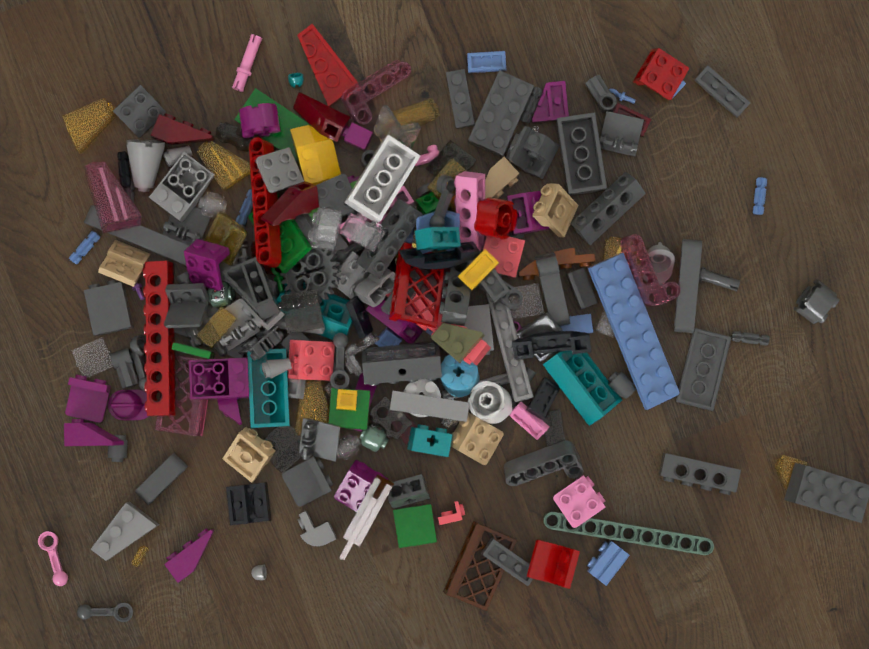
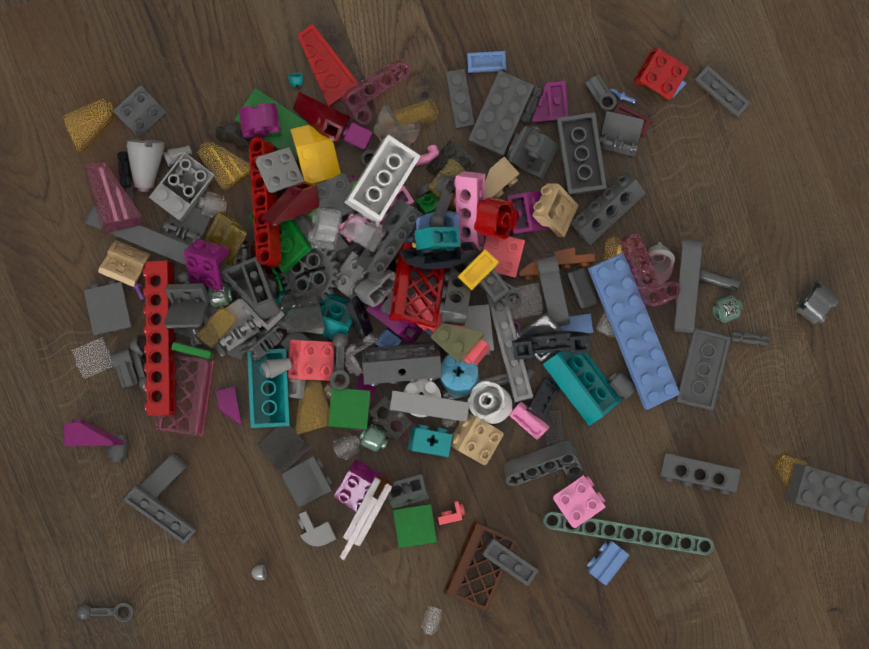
(60, 577): bright pink piece -> none
(84, 247): medium blue axle -> none
(87, 398): magenta bracket -> none
(123, 531): light grey wedge -> none
(128, 405): magenta piece -> none
(140, 555): clear yellow tile -> none
(159, 513): none -> dark grey tile
(176, 133): dark red slope -> none
(186, 561): magenta slope -> none
(219, 378): magenta slope -> none
(246, 209): medium blue axle -> none
(247, 62): bright pink pin -> none
(248, 503): black slope -> none
(249, 453): tan plate -> none
(319, 440): dark grey hinge -> none
(346, 399): yellow tile -> none
(431, 620): none -> clear brick
(553, 563): red bracket -> none
(727, 309): none -> sand green head
(760, 194): medium blue axle -> none

